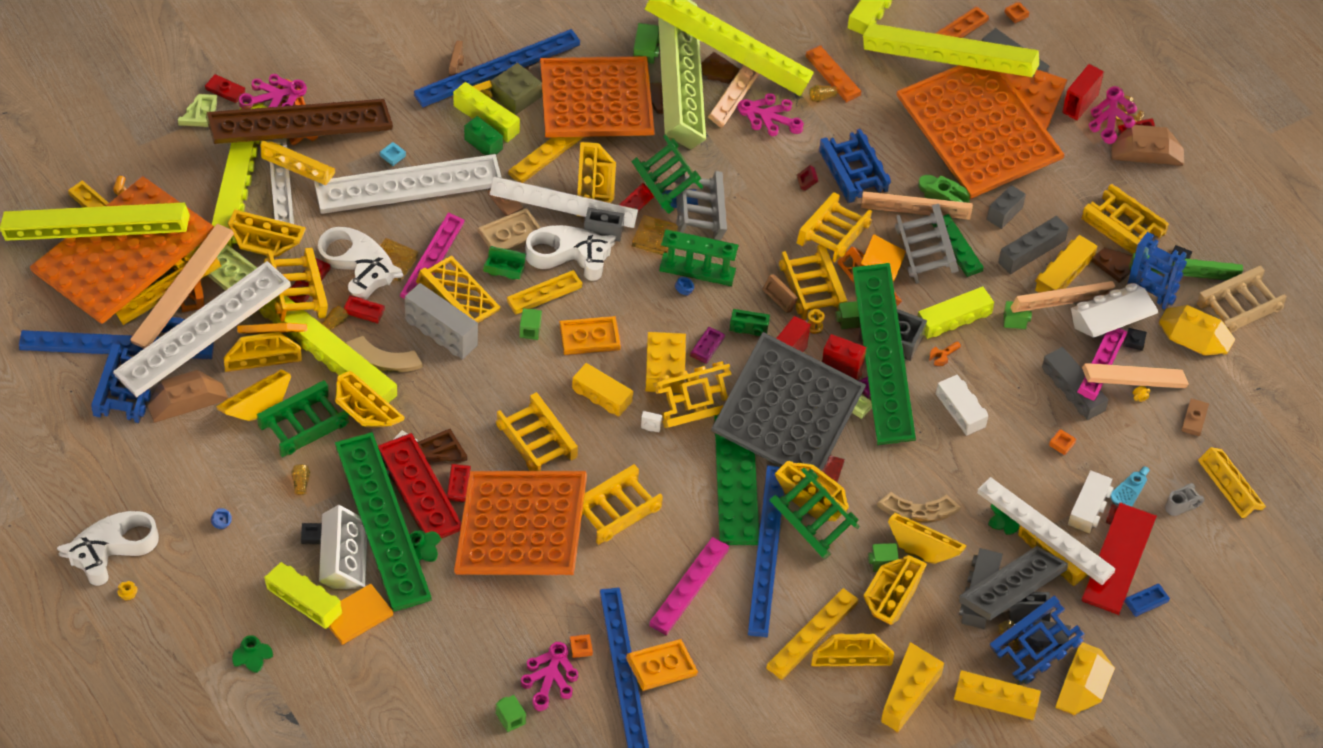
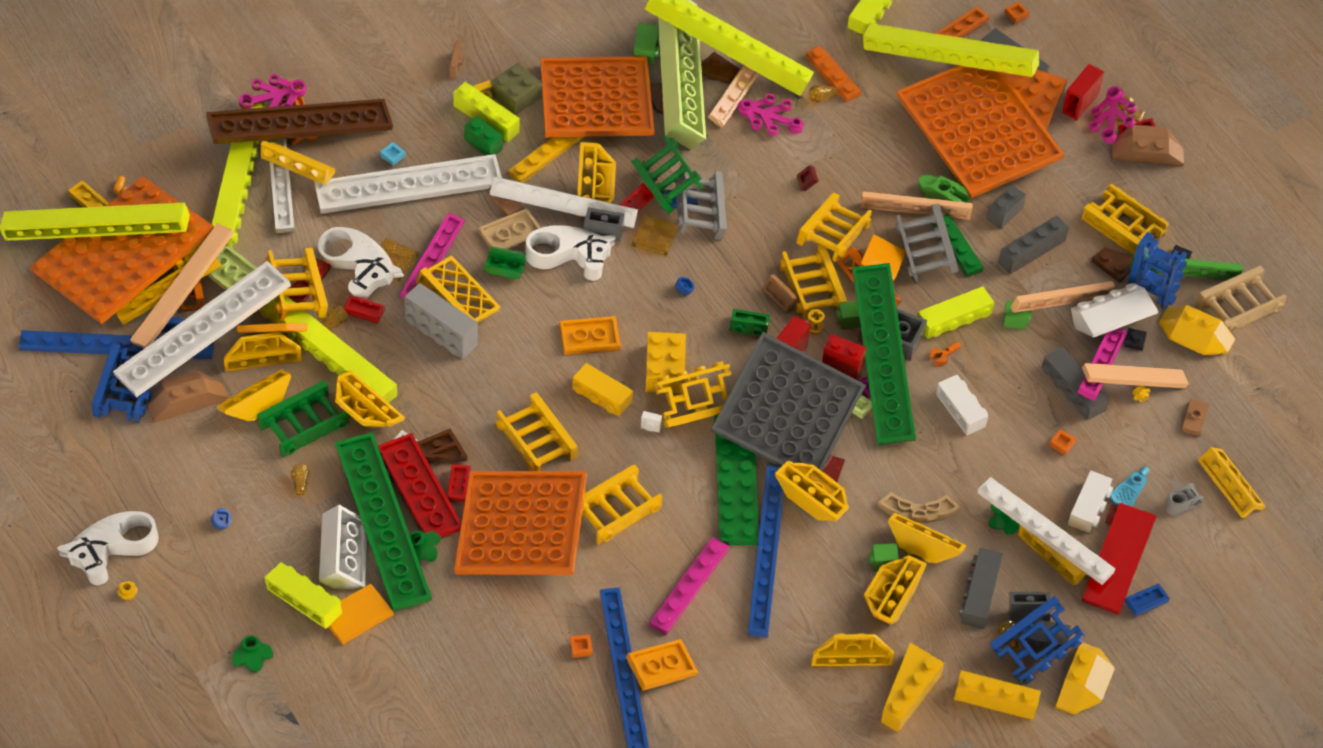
(196, 112): yellowish green wing -> none
(225, 88): red plate -> none
(262, 234): yellow wedge -> none
(311, 533): black plate -> none
(386, 360): tan tile -> none
(491, 69): blue plate -> none
(510, 713): bright green brick -> none
(530, 323): bright green brick -> none
(544, 292): yellow plate -> none
(550, 673): dark pink plant -> none
(695, 268): green fence -> none
(707, 345): magenta plate -> none
(796, 517): green fence -> none
(812, 633): yellow plate -> none
(842, 172): blue fence -> none
(1013, 583): dark grey plate -> none
(1066, 266): yellow brick -> none

